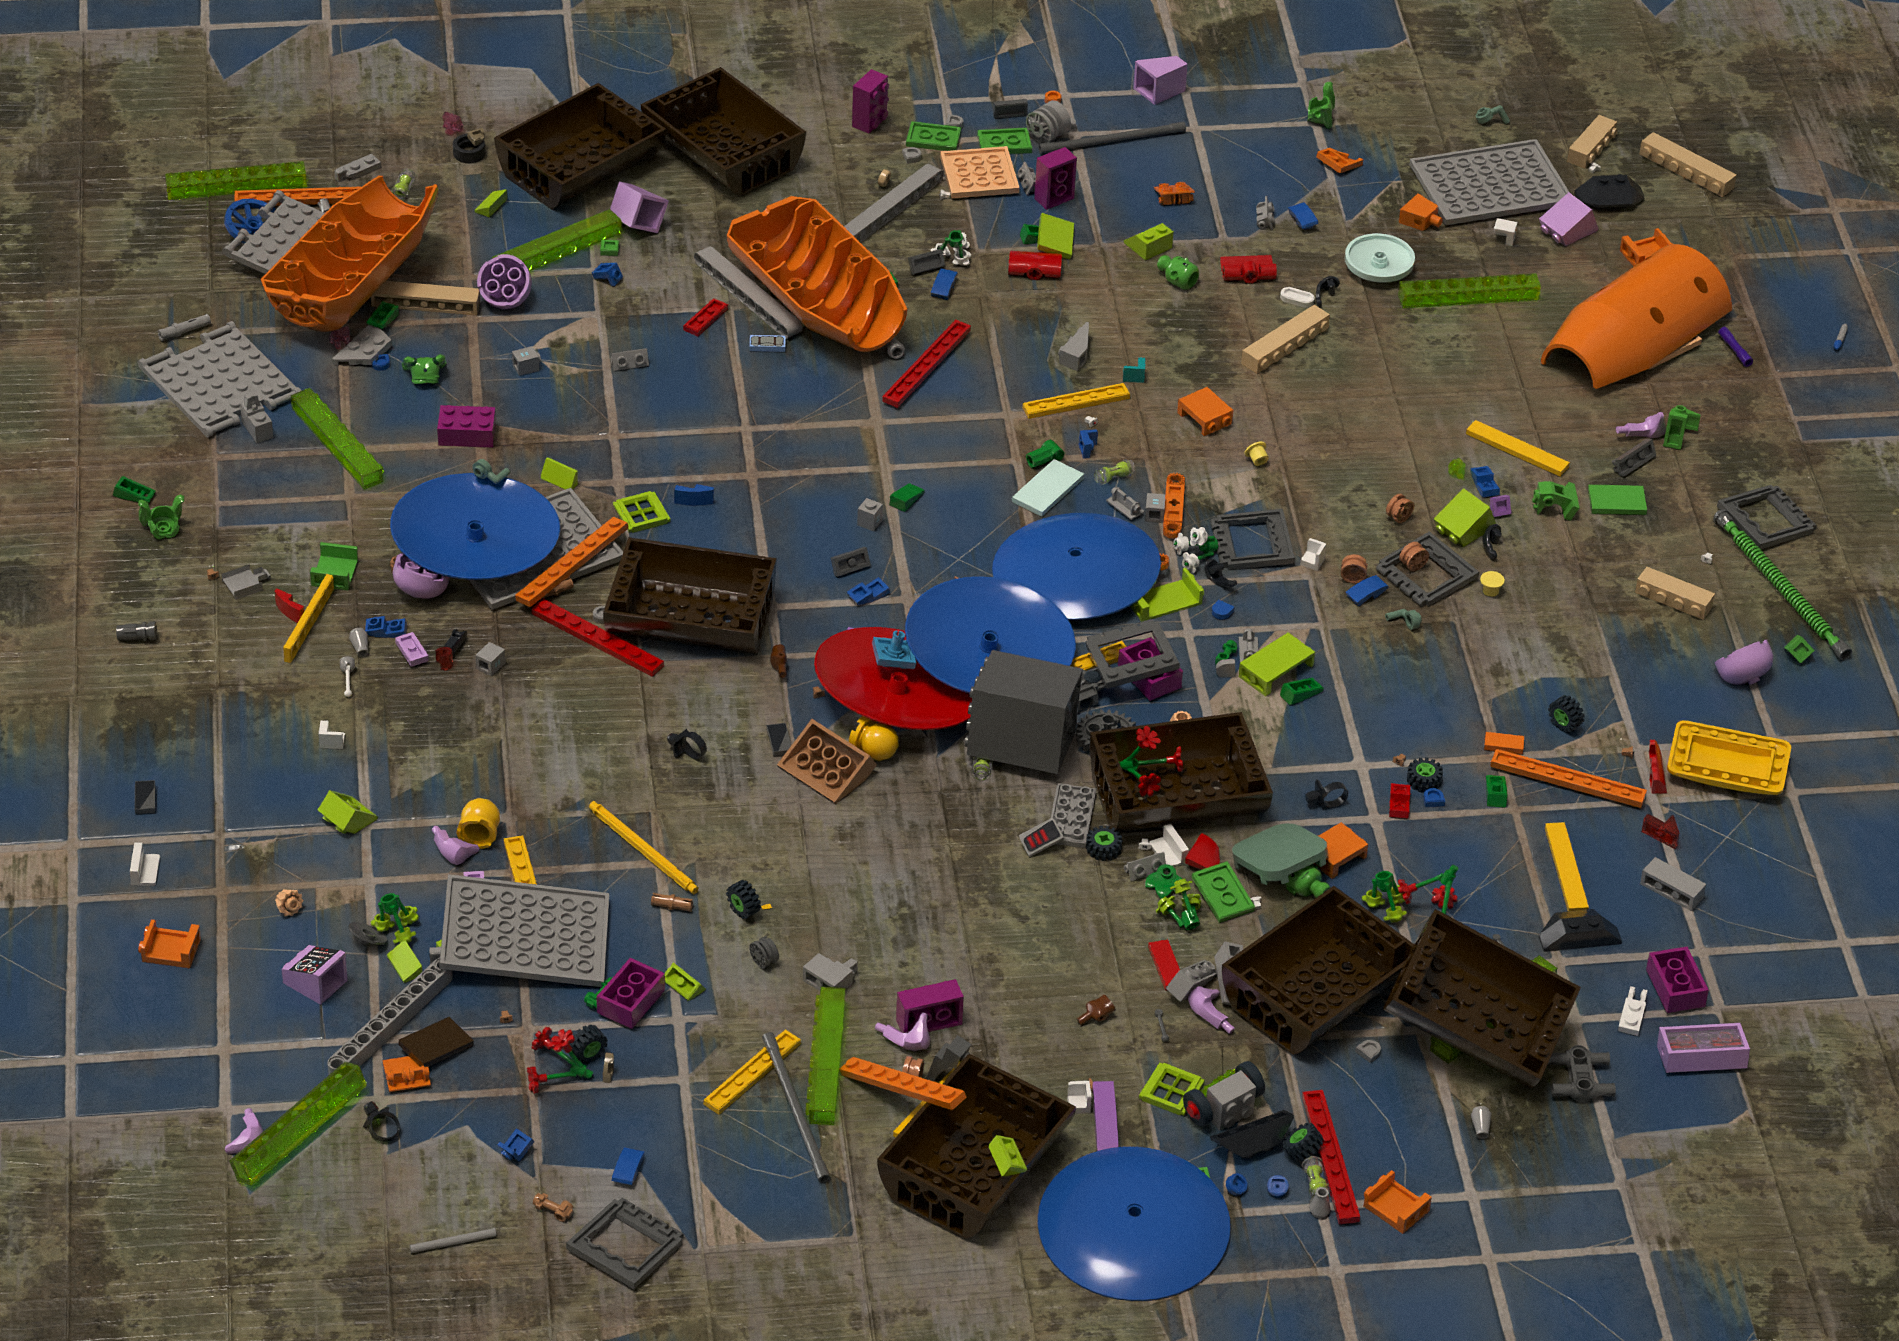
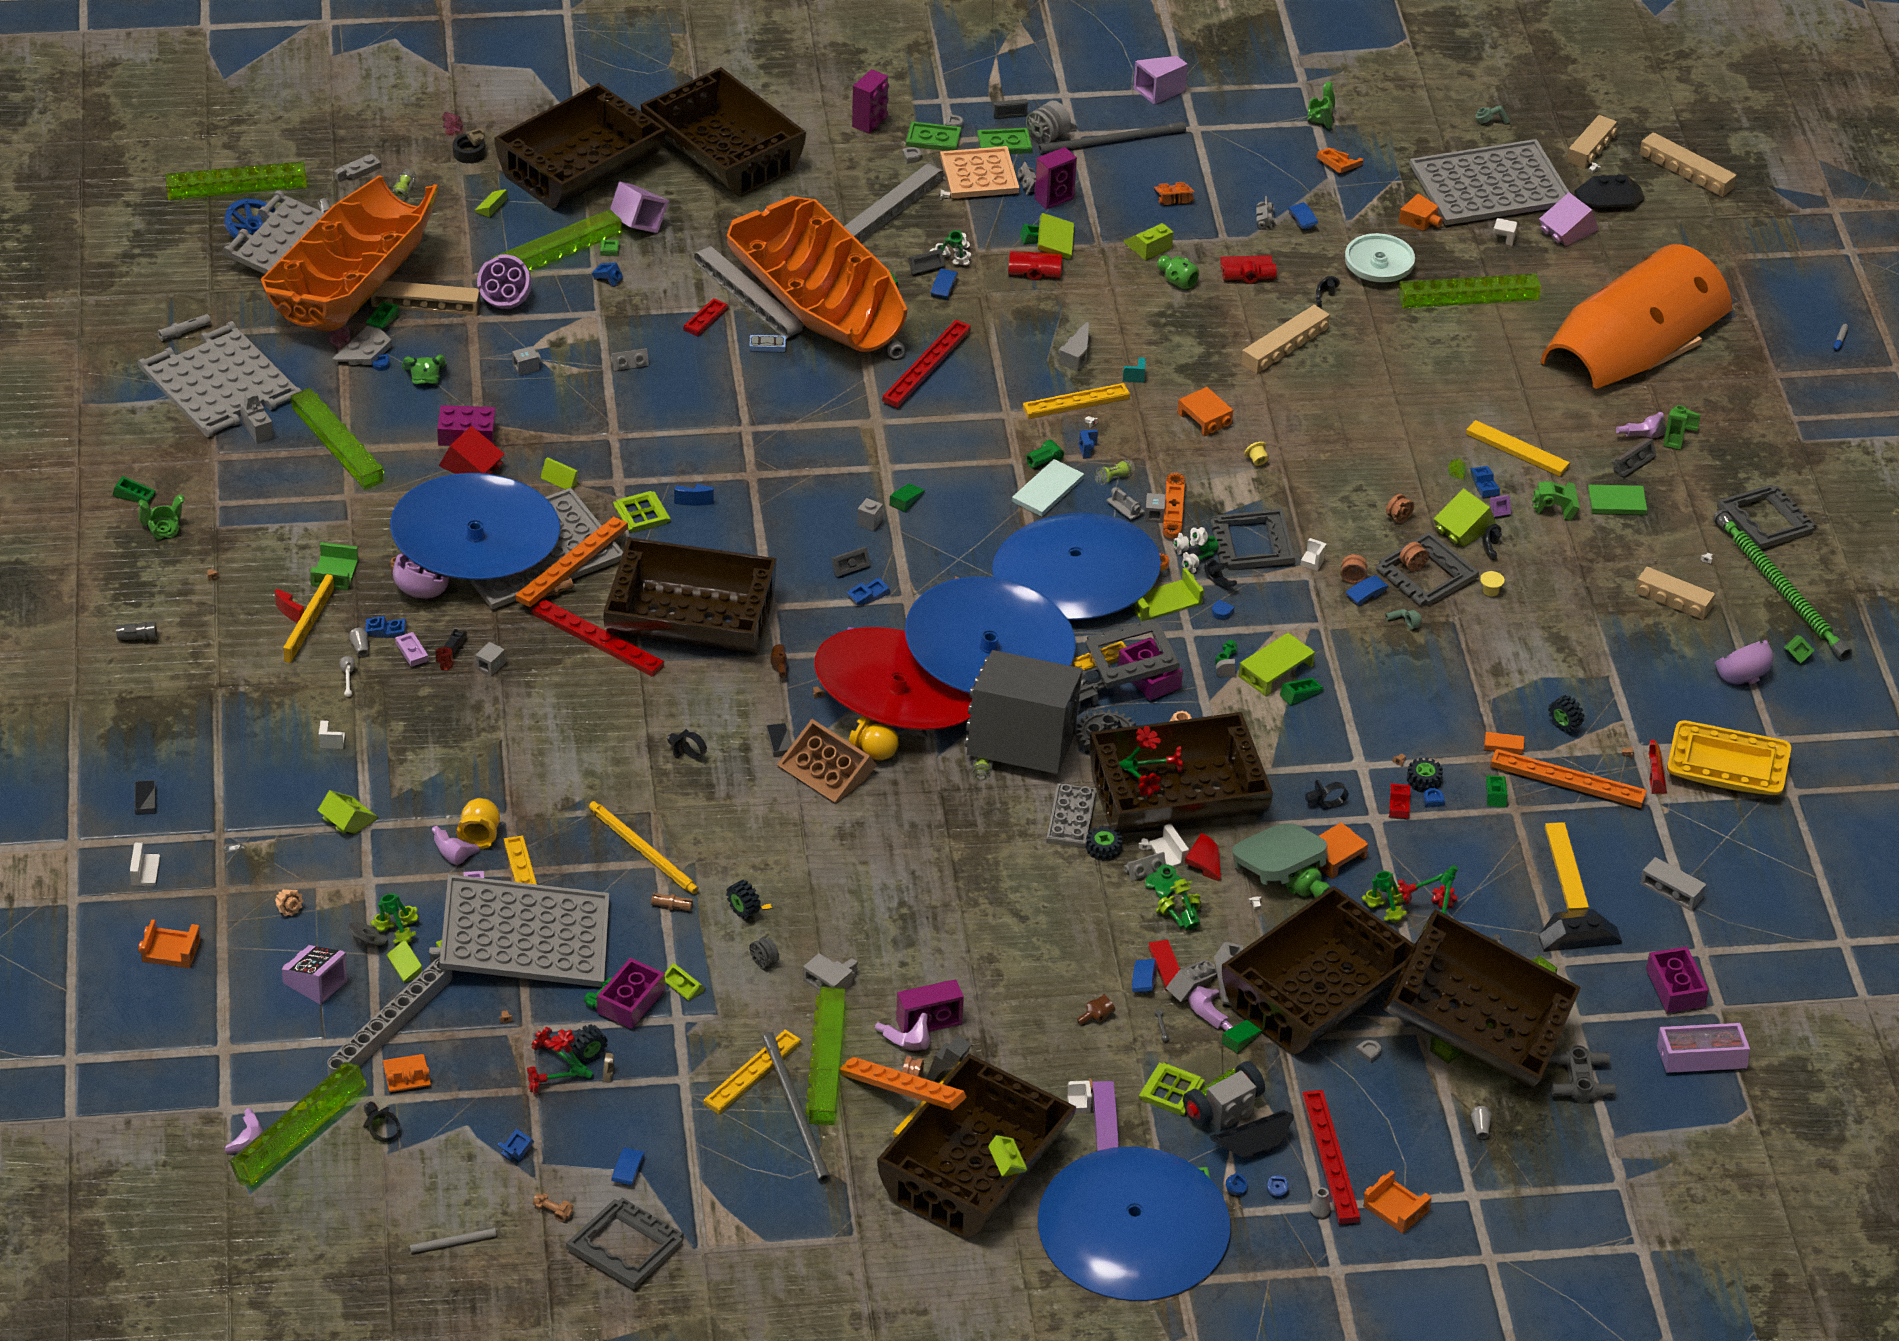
(243, 581): light grey piece -> none
(304, 195): orange plate -> none
(436, 1042): dark brown tile -> none
(472, 454): none -> red slope
(483, 469): sand green plate -> none
(598, 614): light grey tile -> none
(884, 178): tan tile -> none
(893, 651): dark azure plate -> none
(1041, 837): slope -> none
(1053, 95): orange tile -> none
(1143, 975): none -> blue slope
(1223, 892): bright green tile -> none
(1240, 1035): none -> green slope
(1247, 644): light grey hinge -> none
(1297, 297): white tile -> none
(1303, 1142): black wheel -> none
(1313, 1168): clear piece -> none
(1632, 1013): white hinge -> none
(1641, 249): orange panel -> none
(1665, 832): clear red slope -> none
(1729, 339): dark purple piece -> none

